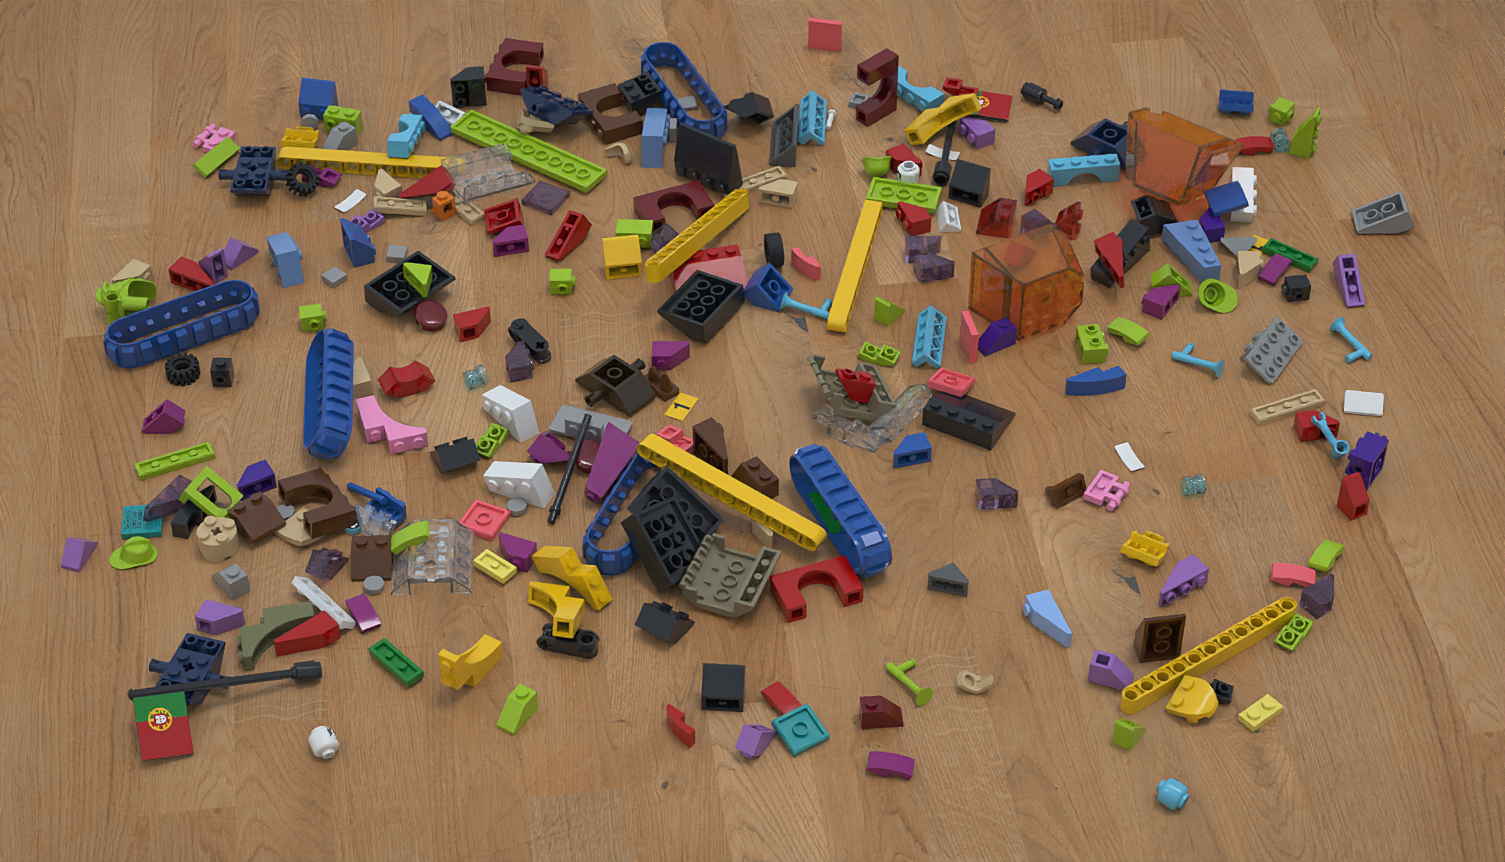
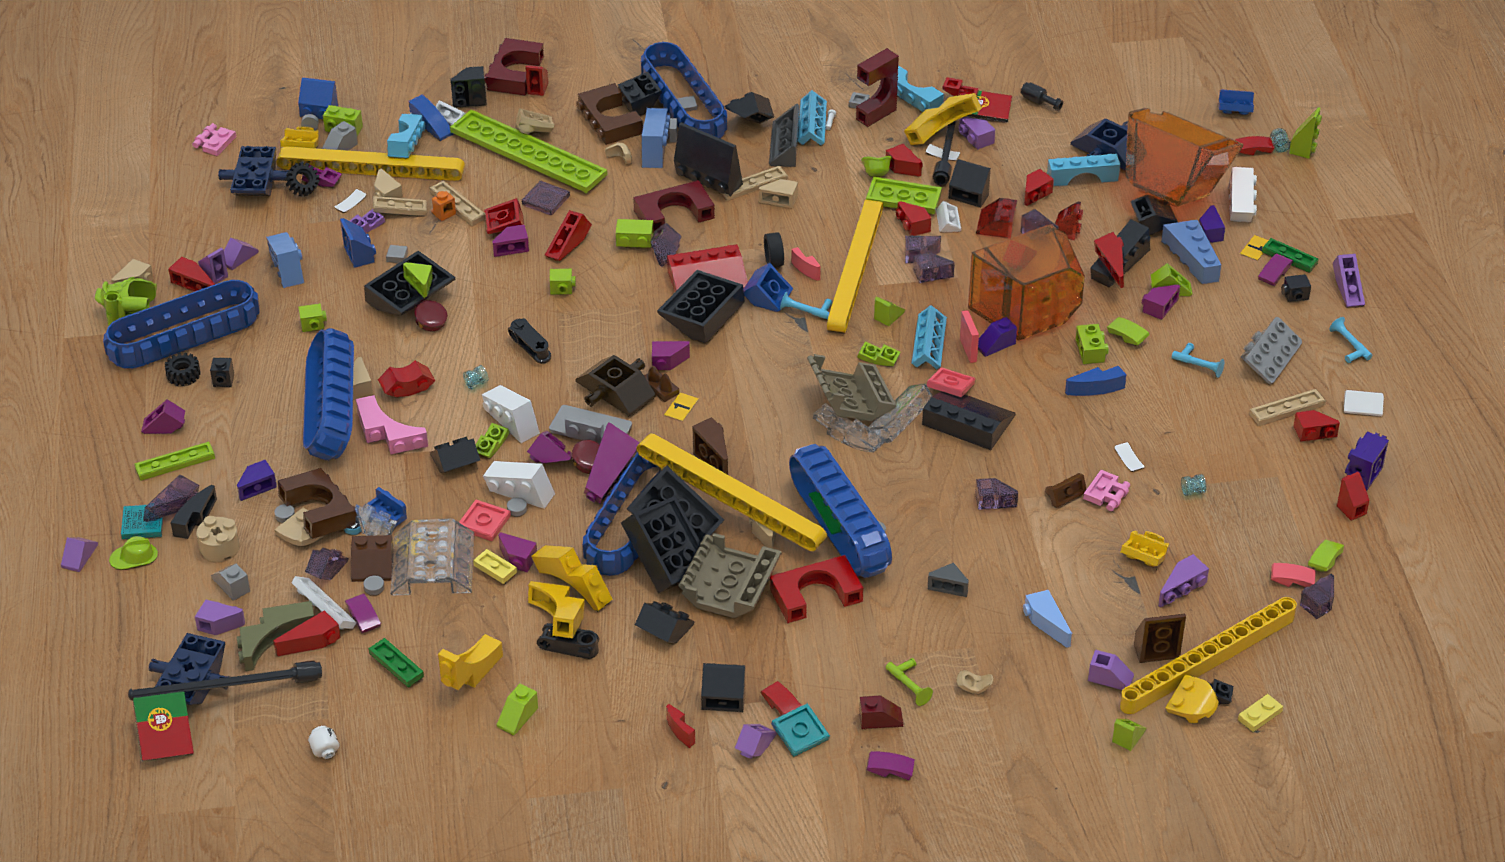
(201, 501): lime panel -> none
(216, 157): lime tile -> none
(256, 517): reddish brown slope -> none
(334, 277): light grey tile -> none
(367, 493): blue bar -> none
(412, 534): lime slope -> none
(430, 185): red slope -> none
(471, 323): red slope -> none
(485, 174): clear slope -> none
(518, 364): clear purple slope -> none
(553, 107): dark blue slope -> none
(555, 509): black bar -> none
(622, 257): yellow slope -> none
(676, 437): coral slope -> none
(696, 236): yellow beam -> none
(758, 477): reddish brown slope -> none
(825, 34): coral tile -> none
(856, 384): red slope -> none
(908, 172): white head -> none
(912, 451): blue slope -> none
(1172, 793): medium azure head -> none
(1217, 295): lime piece -> none
(1226, 198): blue slope -> none
(1238, 244): light grey slope -> none
(1247, 267): tan slope -> none
(1281, 111): lime brick -> none
(1294, 633): lime slope -> none
(1337, 446): medium azure brick -> none
(1384, 216): light grey slope -> none

